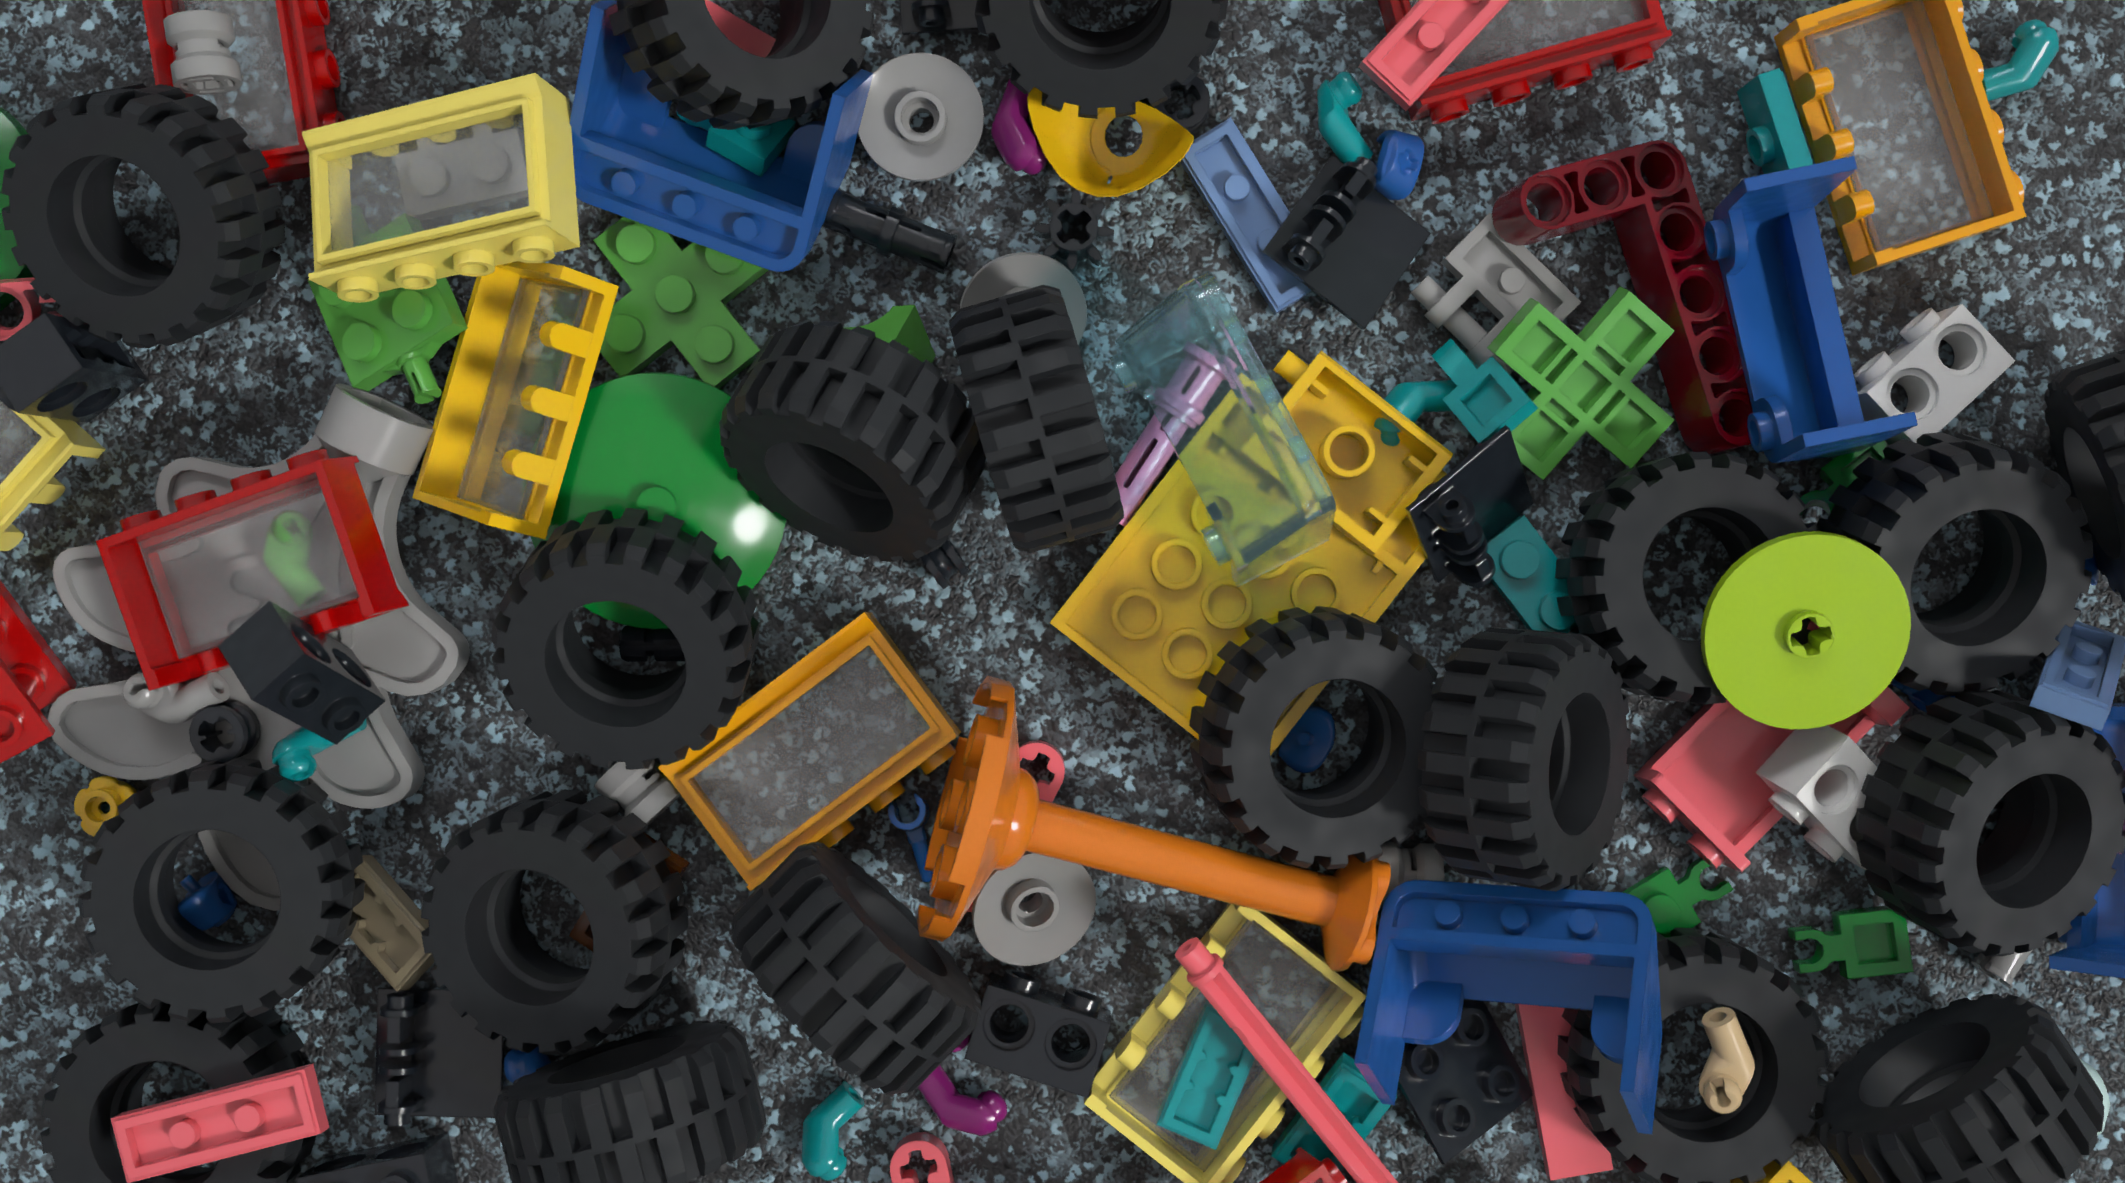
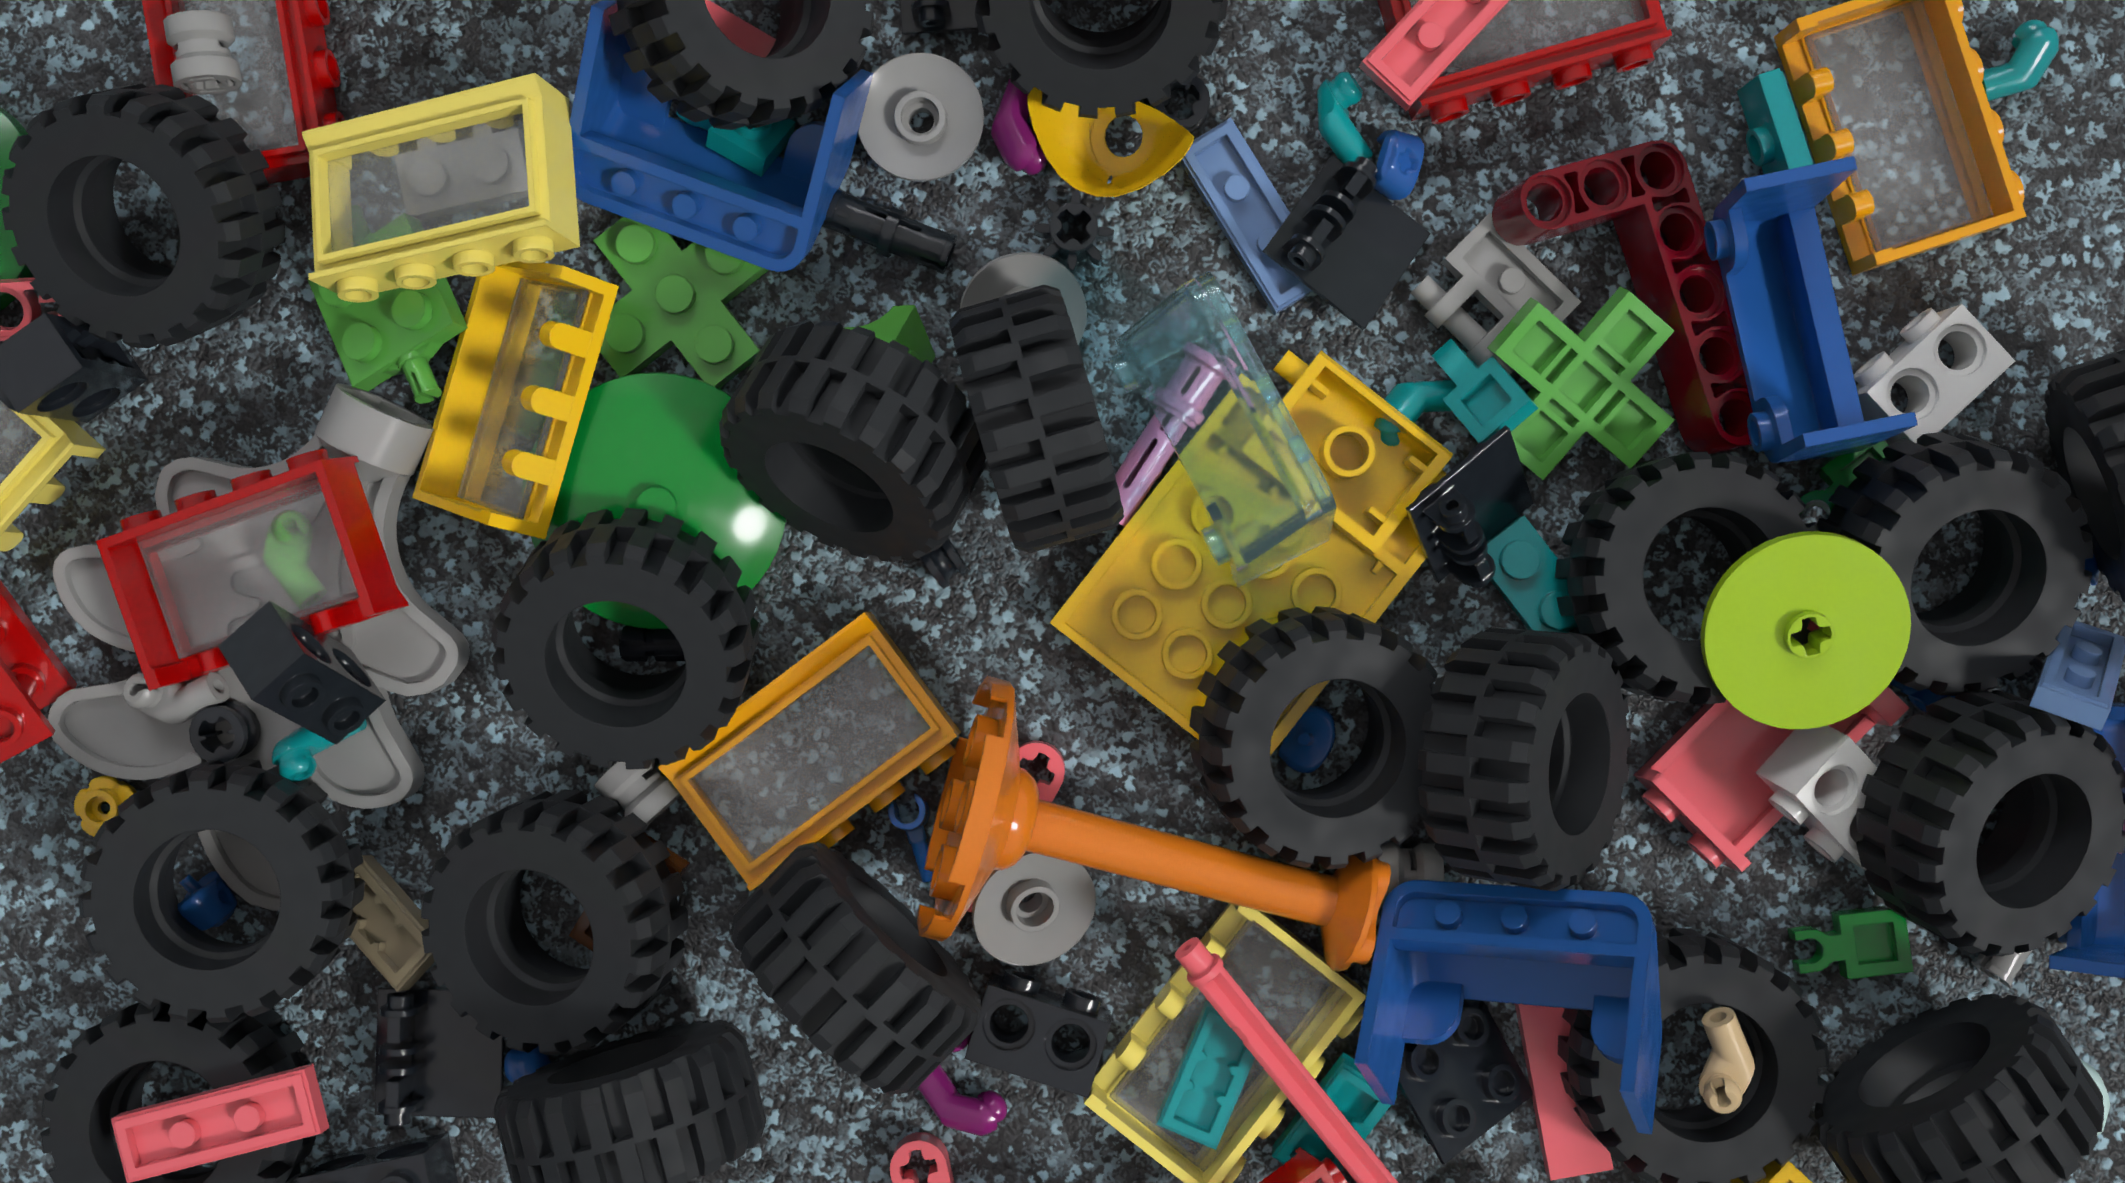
(821, 1128): teal arm -> none
(1672, 900): green plate -> none

